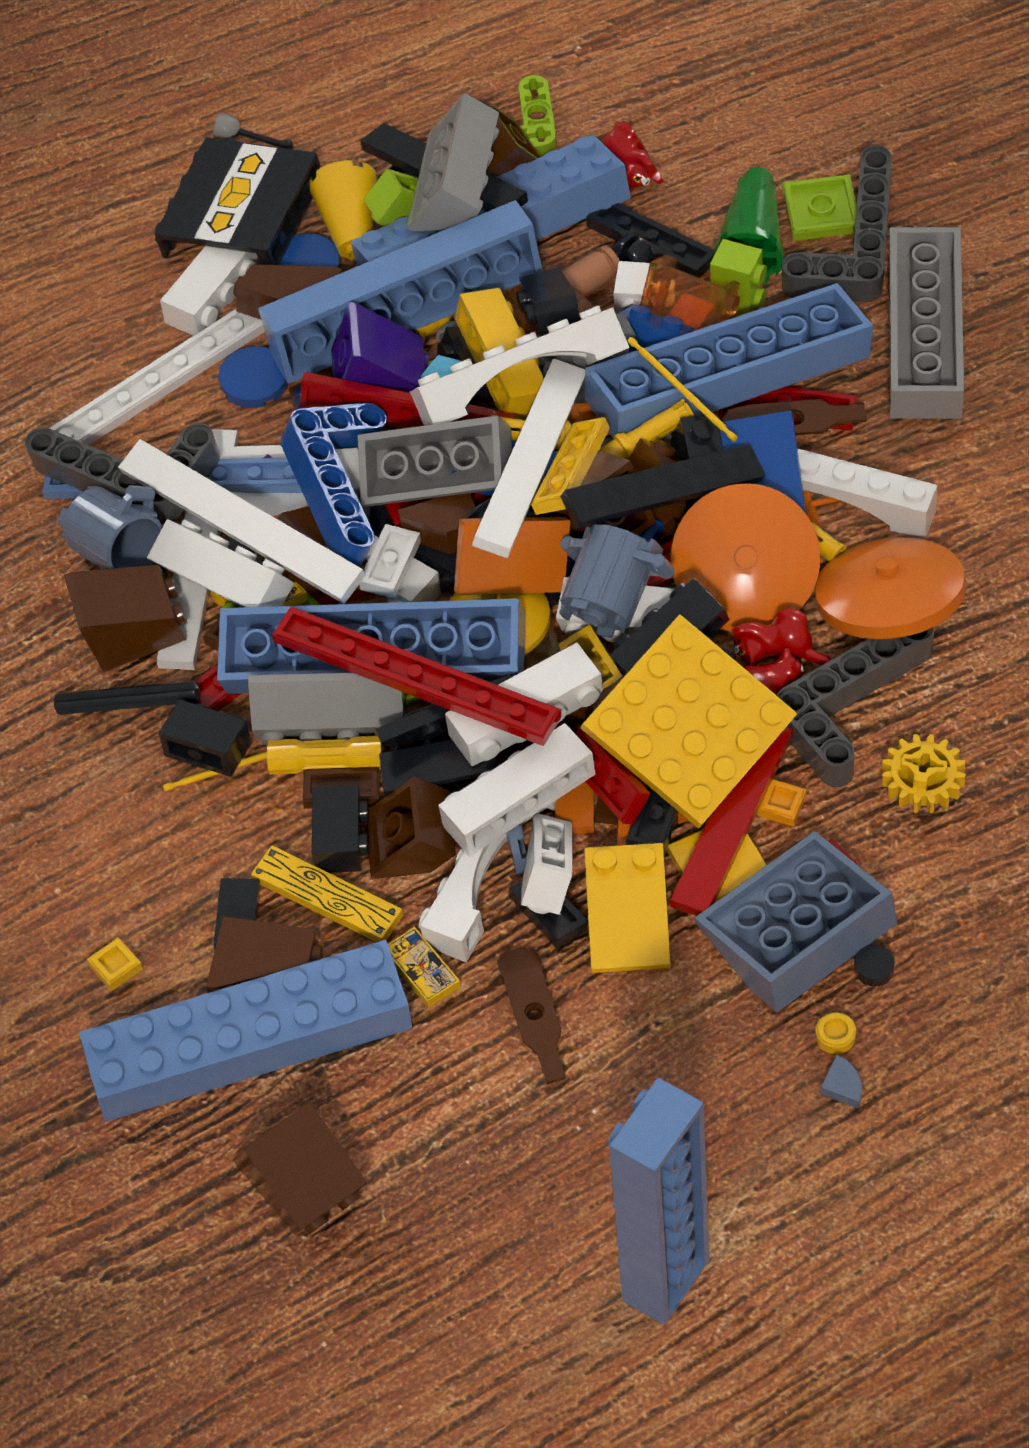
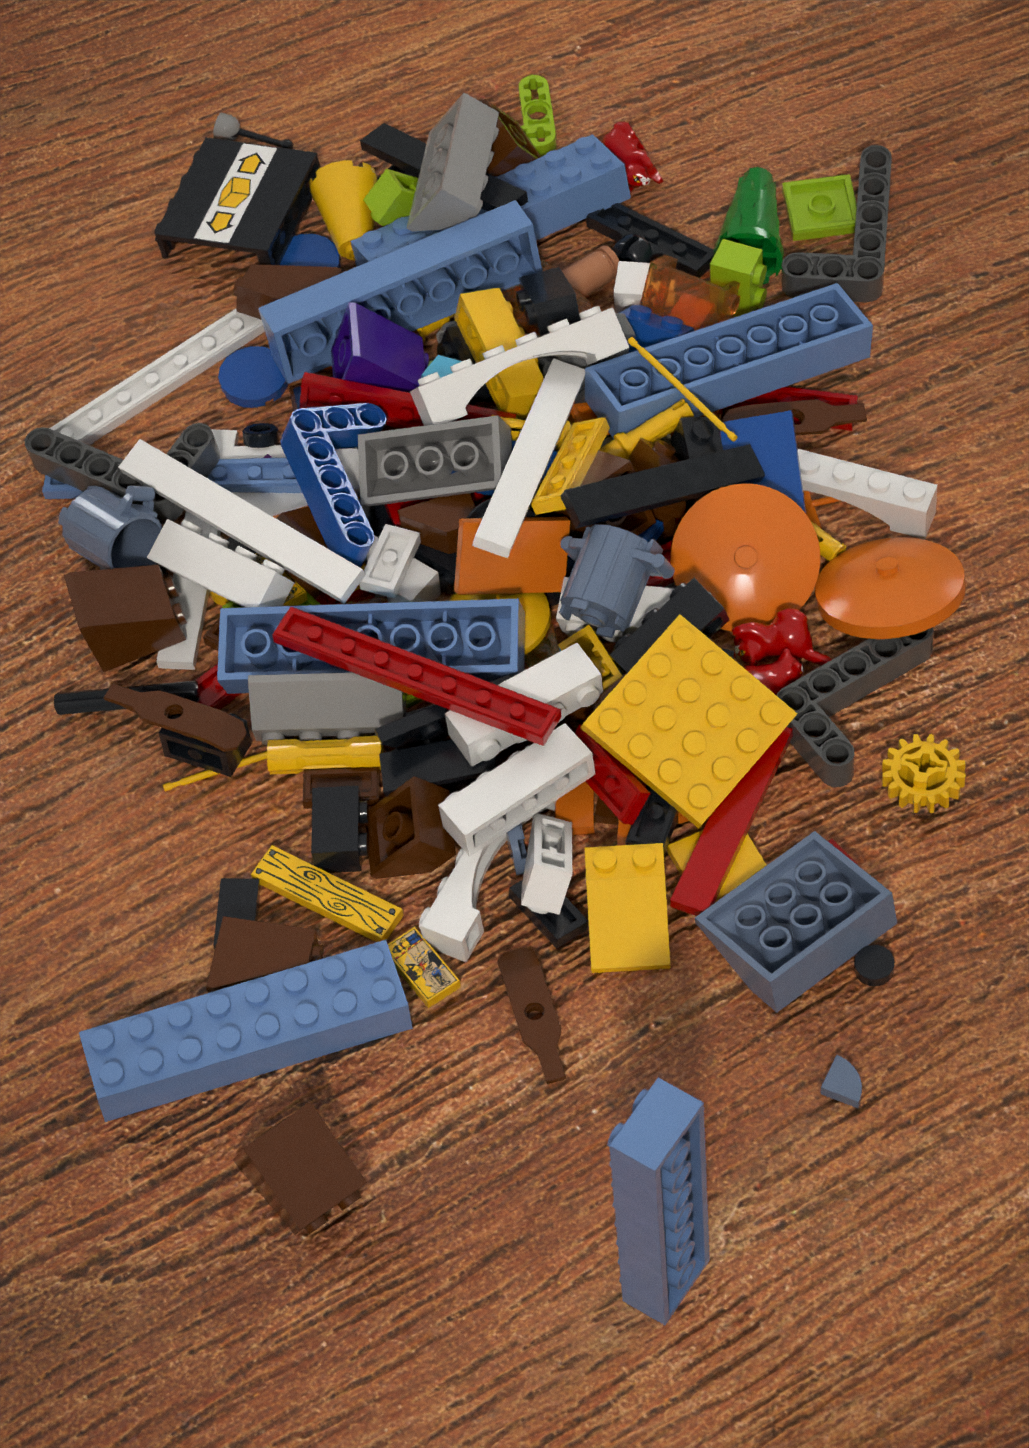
(114, 964): yellow tile -> none
(195, 721): none -> reddish brown piece
(205, 288): white brick -> none
(260, 435): none -> black tile
(782, 802): light orange tile -> none
(835, 1033): yellow tile -> none
(926, 323): light grey brick -> none

